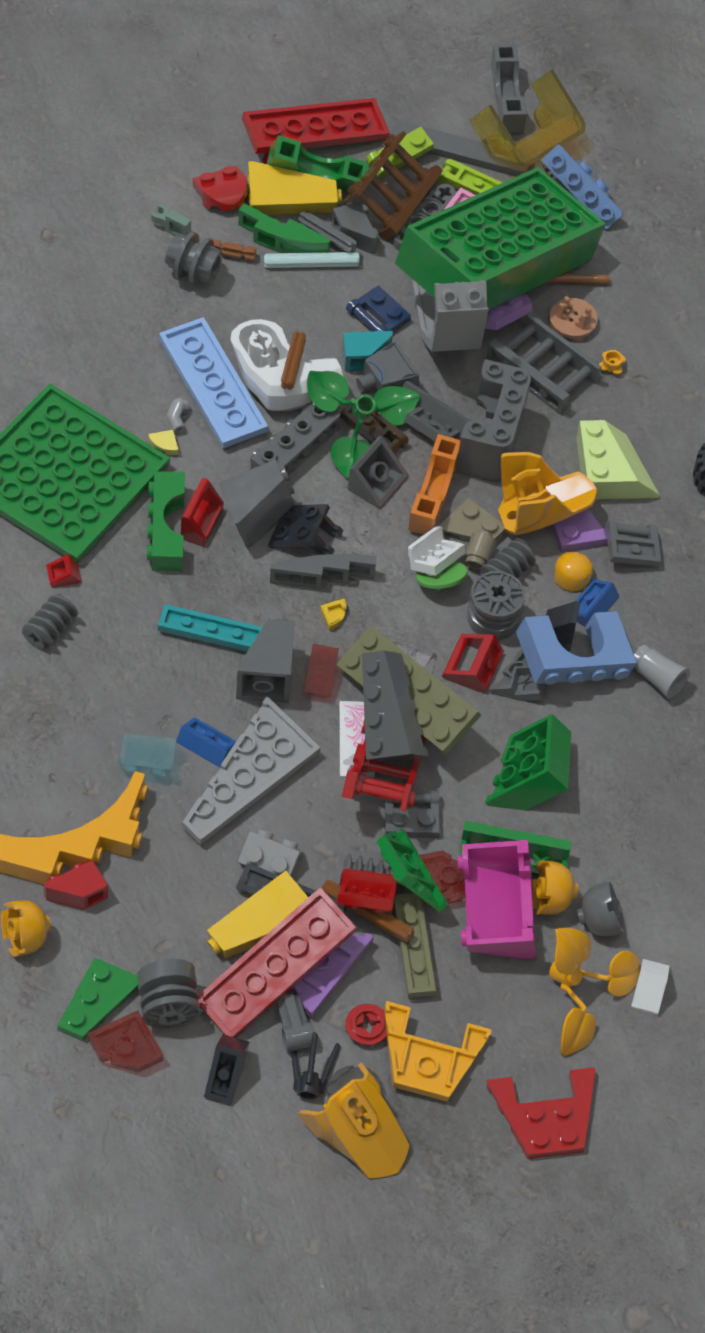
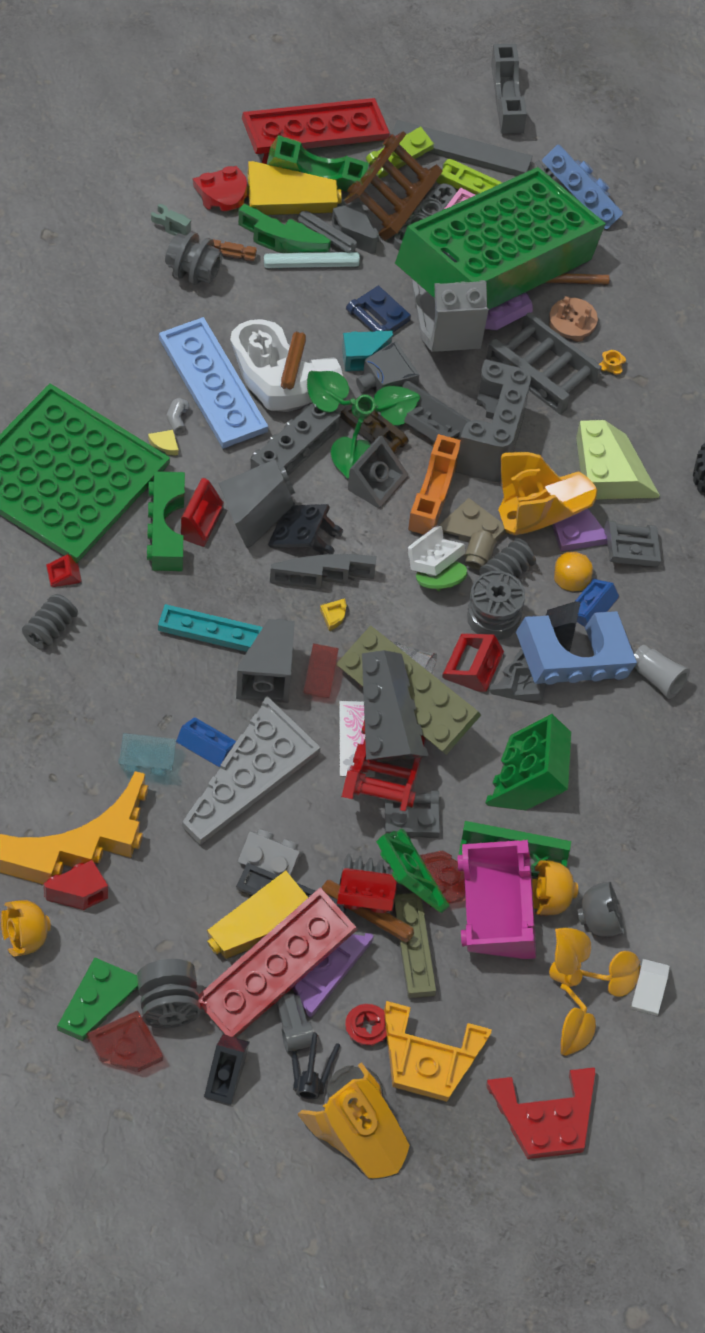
(556, 118): clear yellow windscreen -> none

